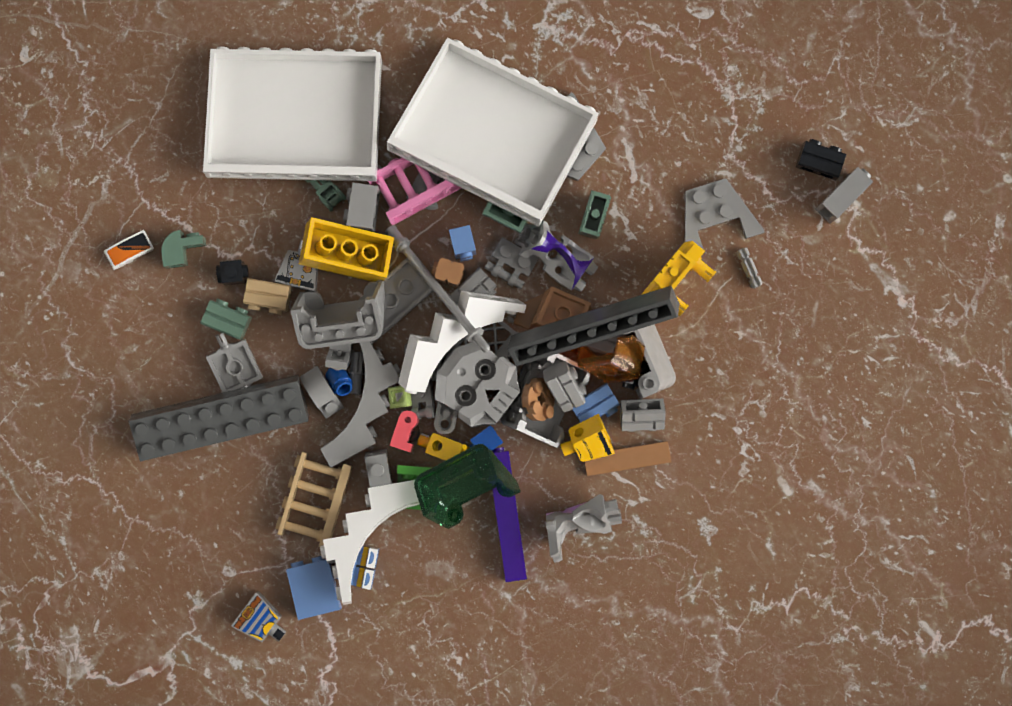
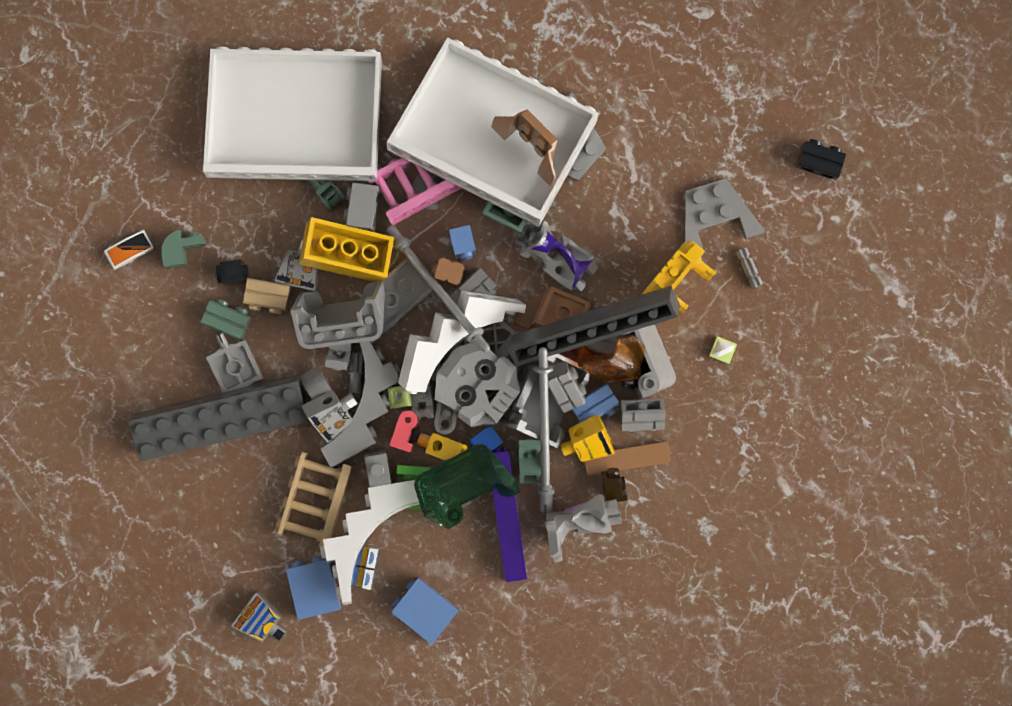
(329, 414): none -> light grey torso
(339, 381): blue brick -> none
(424, 610): none -> medium blue brick
(508, 254): light grey plate -> none
(529, 461): none -> sand green brick
(530, 131): none -> medium nougat piece
(540, 409): medium nougat plate -> none
(545, 490): none -> light grey bar
(594, 215): sand green brick -> none
(614, 485): none -> dark brown brick
(722, 350): none -> tile
(844, 194): light grey brick -> none

